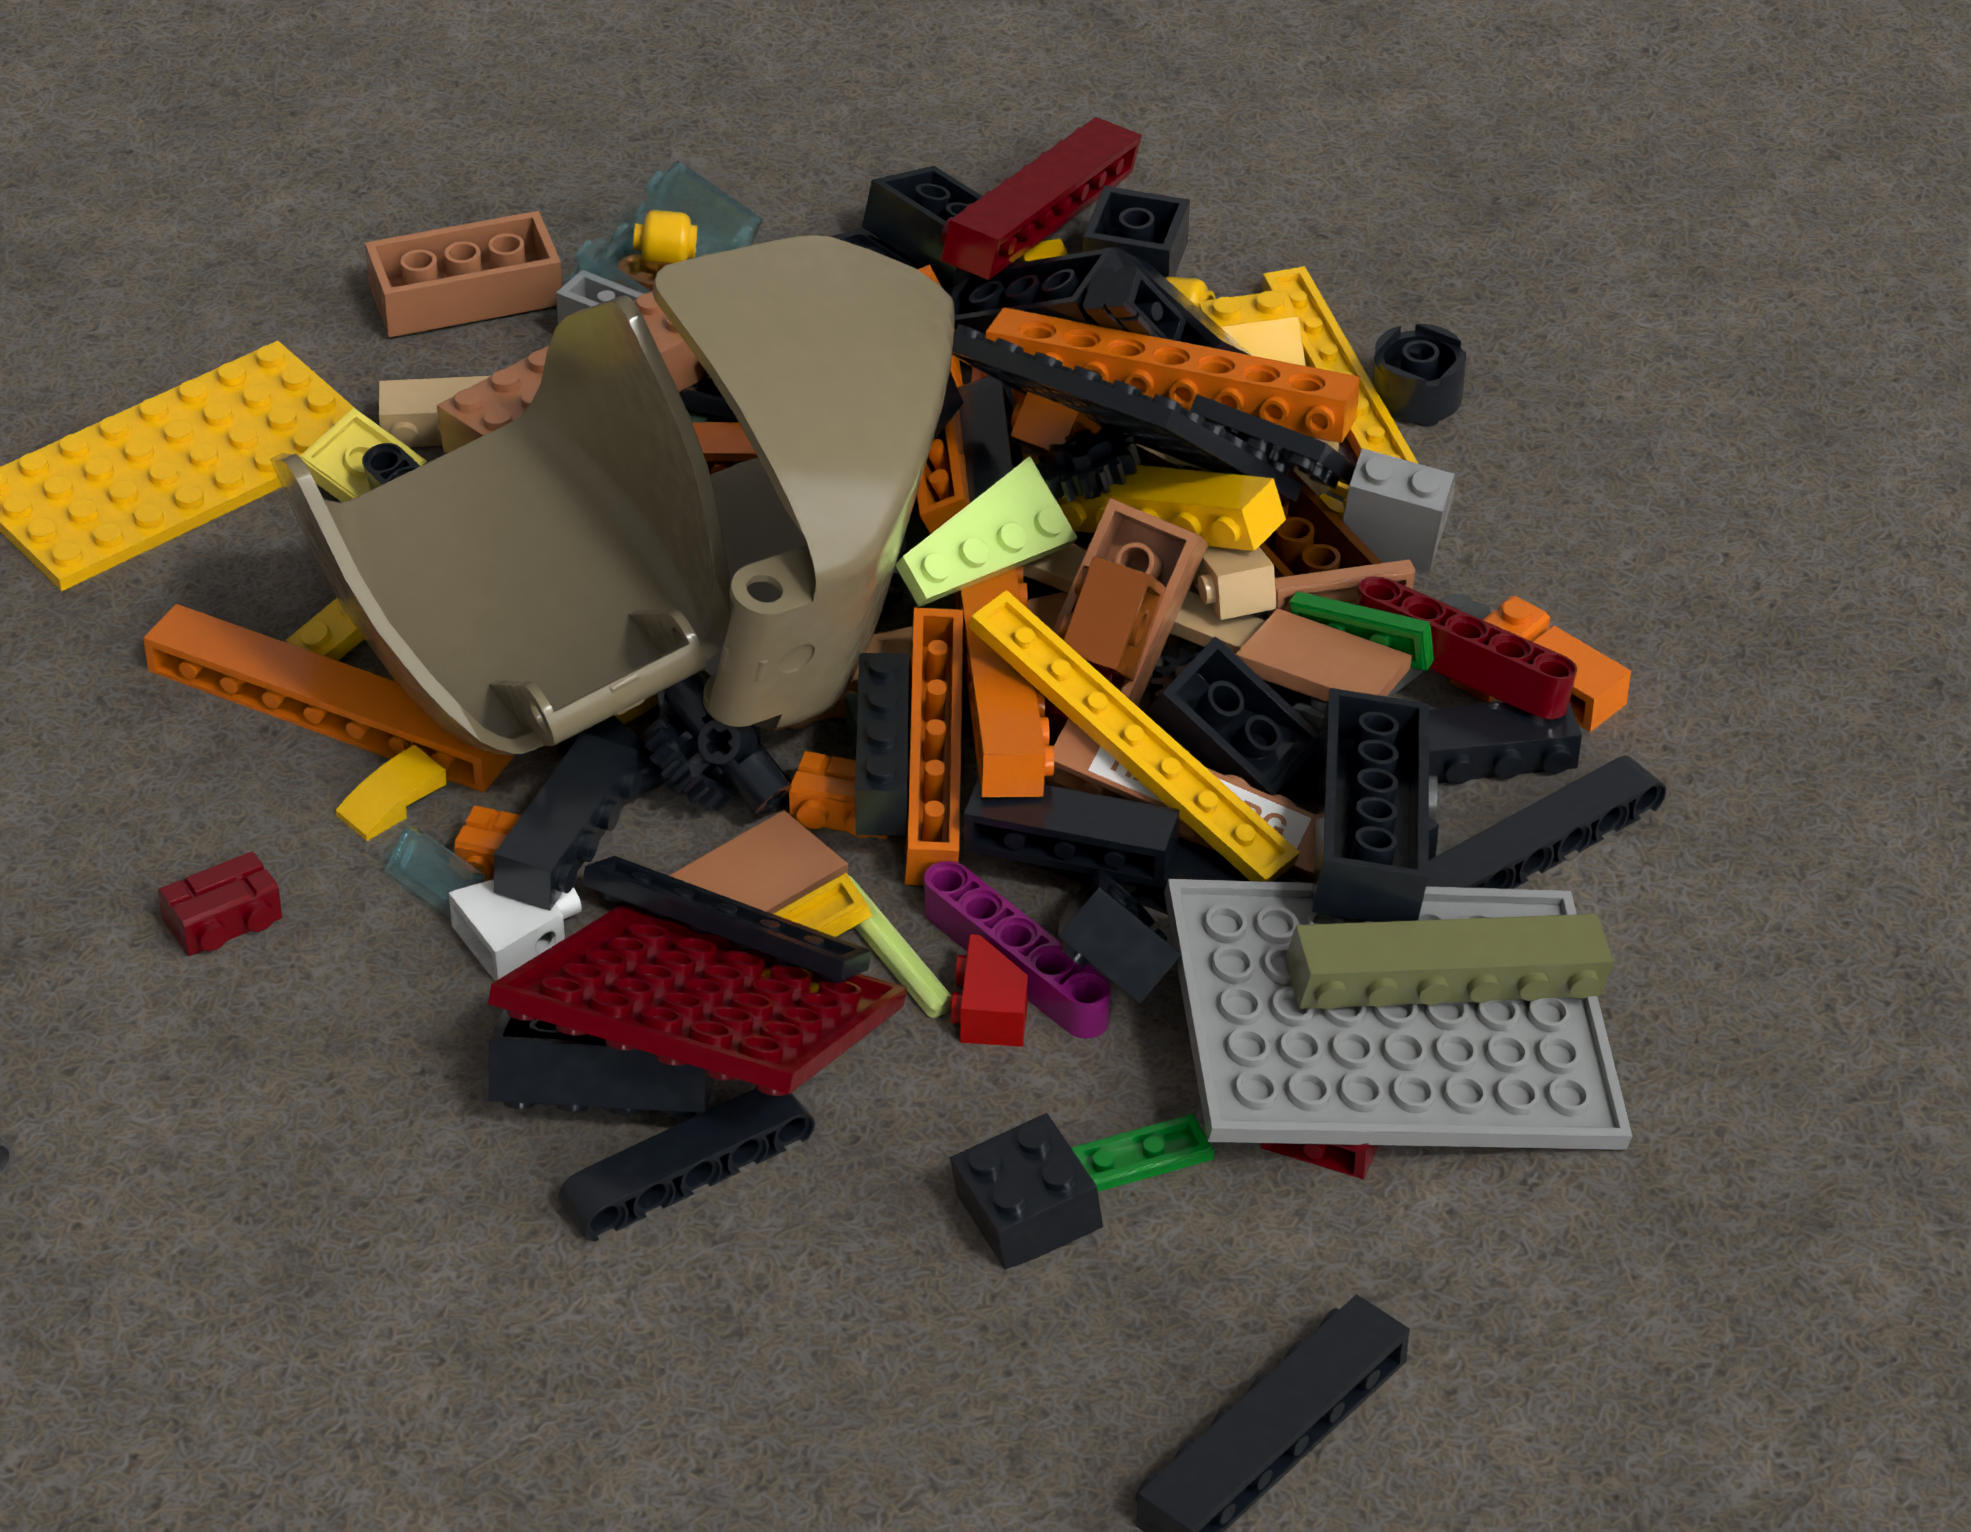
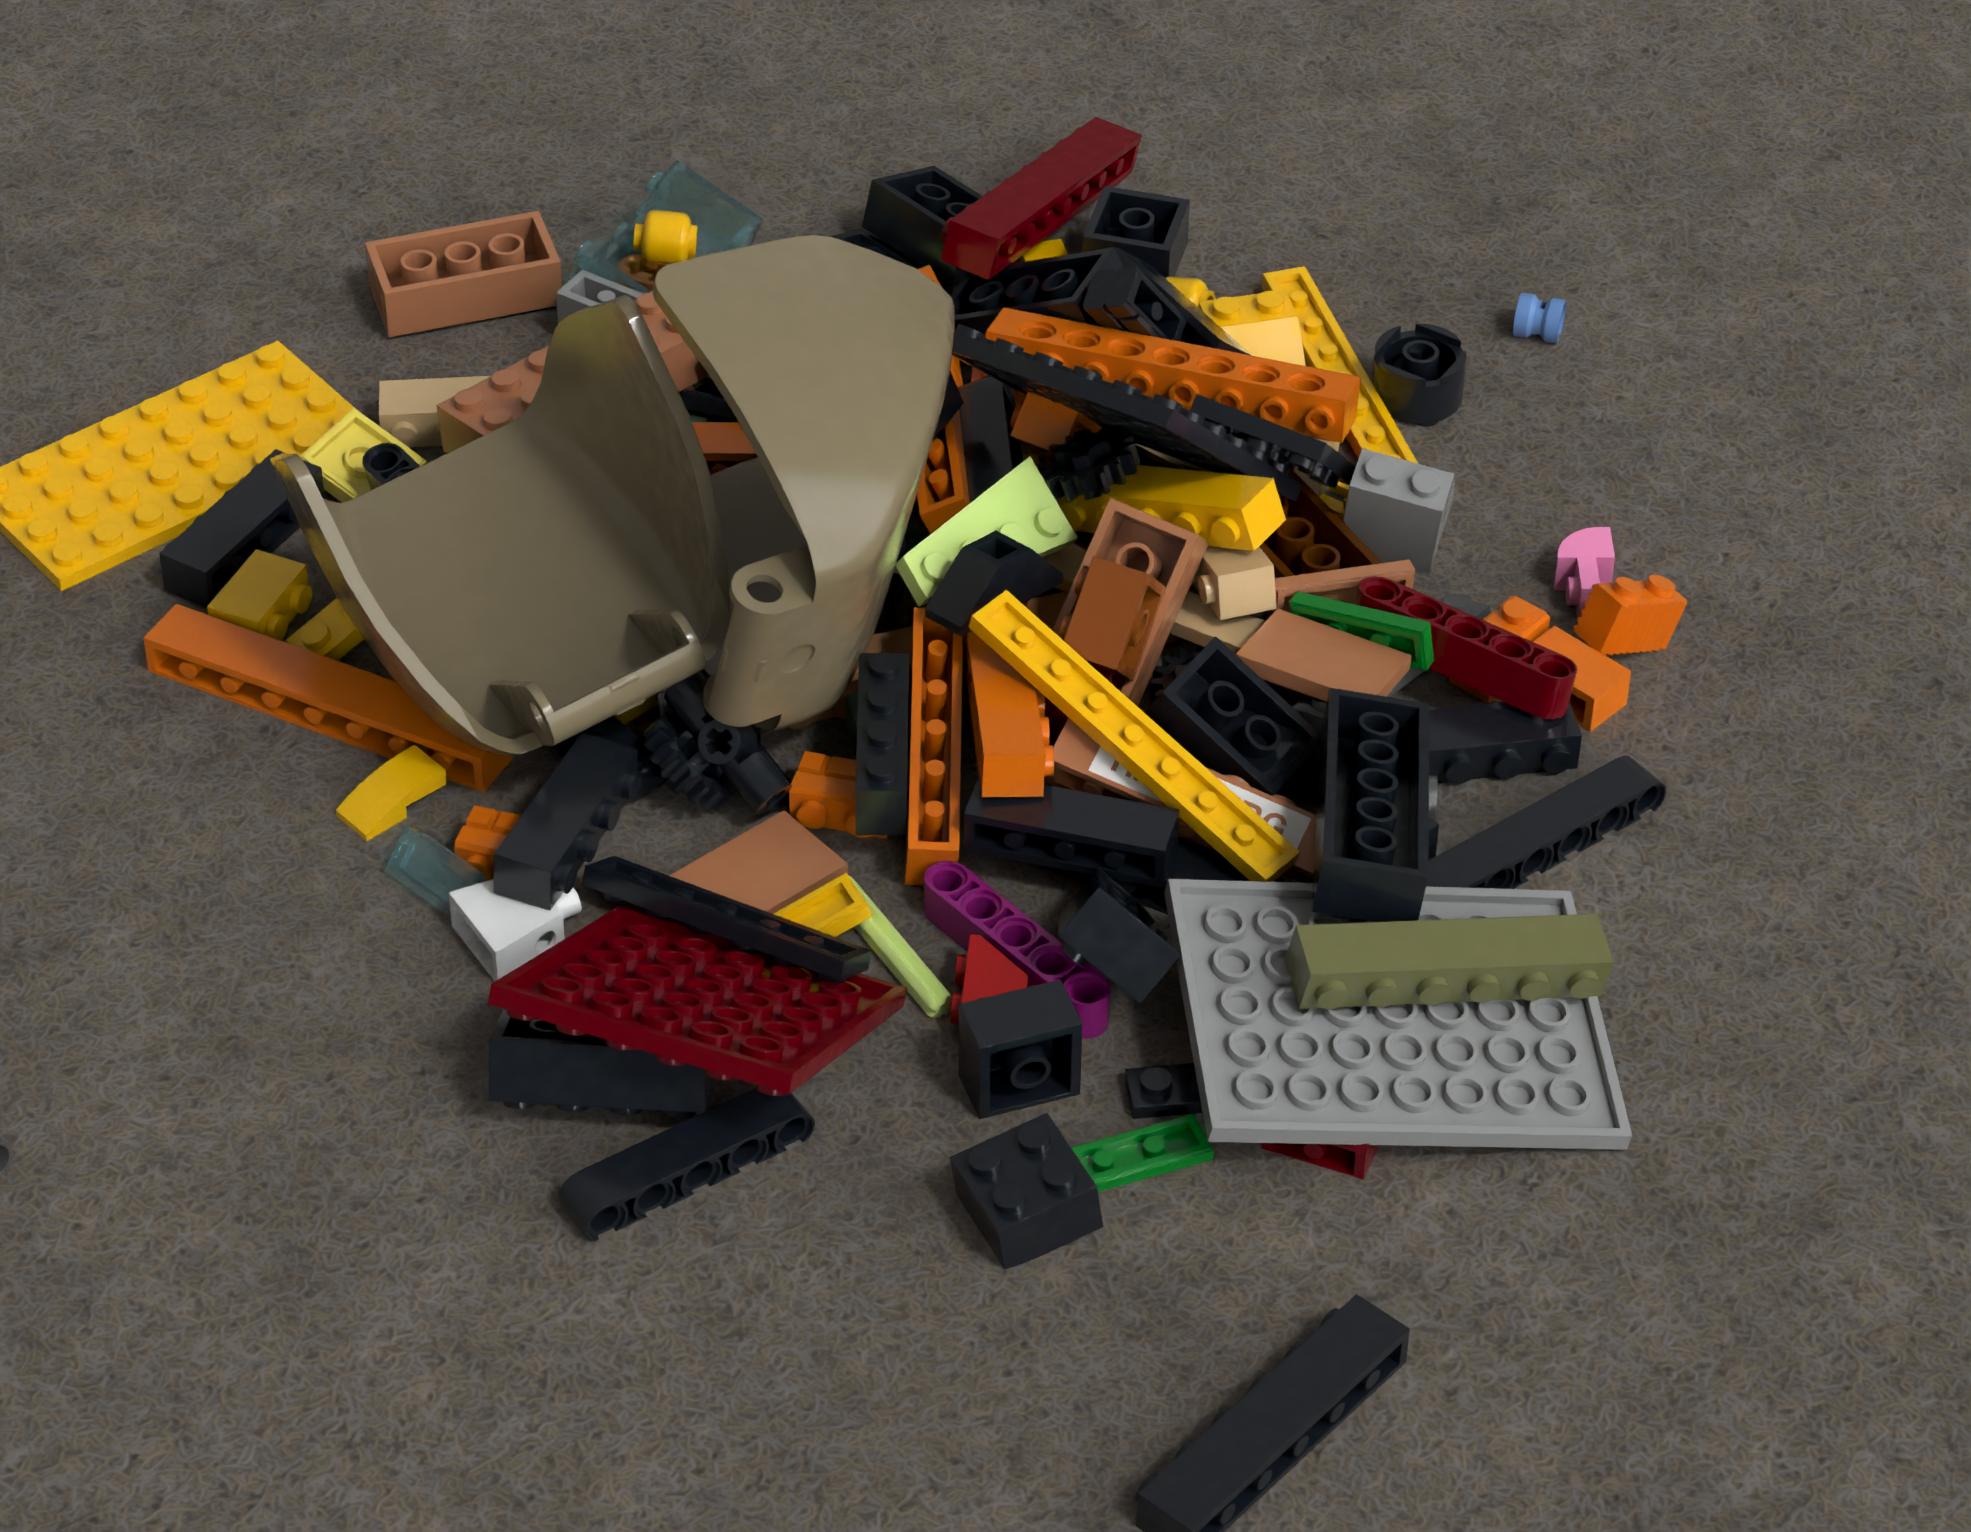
(220, 904): dark red brick -> none
(222, 539): none -> black brick
(264, 594): none -> yellow brick
(983, 573): none -> black slope
(1020, 1049): none -> black brick
(1163, 1090): none -> black plate
(1539, 317): none -> medium blue wheel
(1582, 561): none -> bright pink brick
(1630, 615): none -> orange brick

